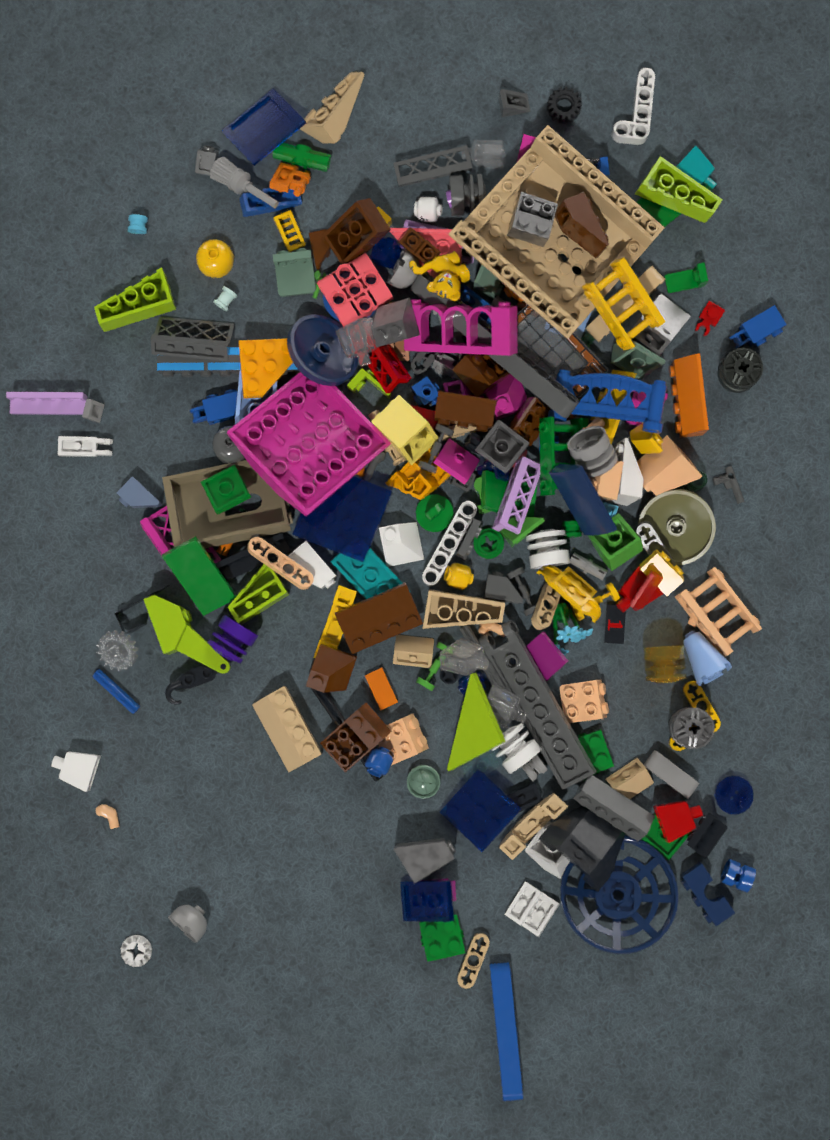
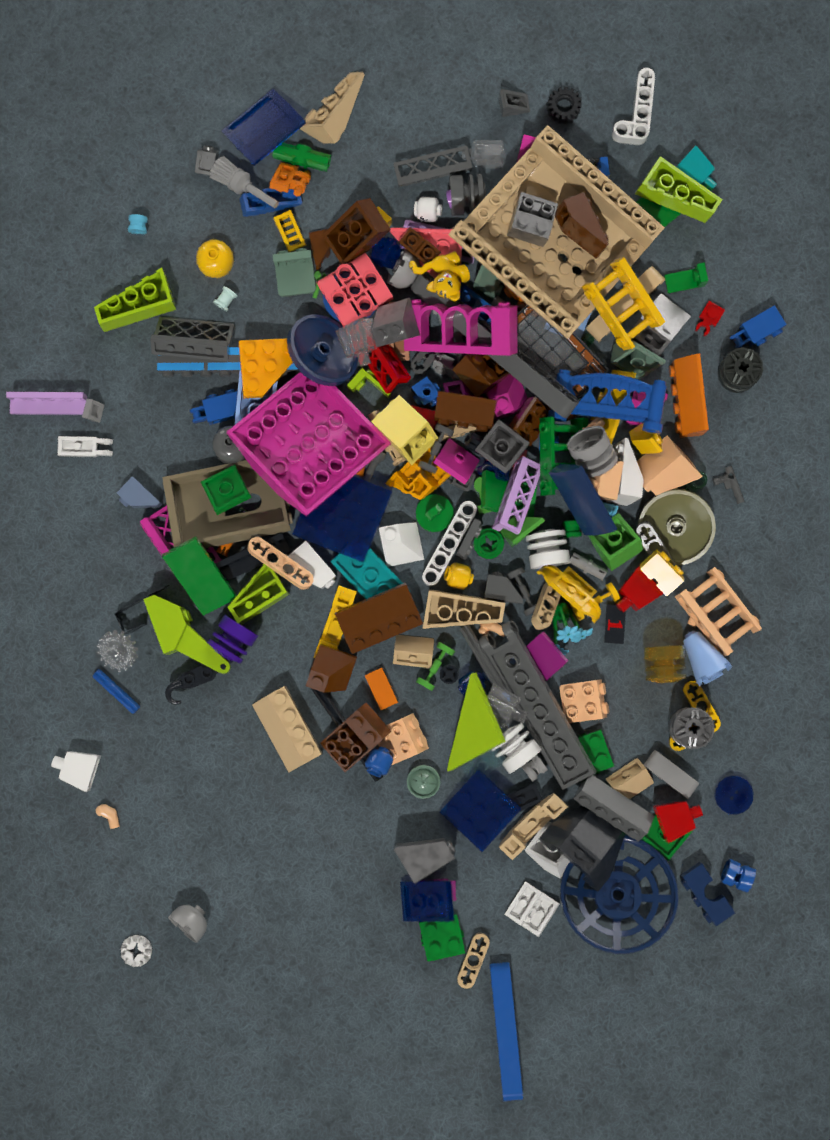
(463, 657): clear torso -> none
(646, 590): red slope -> none
(706, 835): black bracket -> none

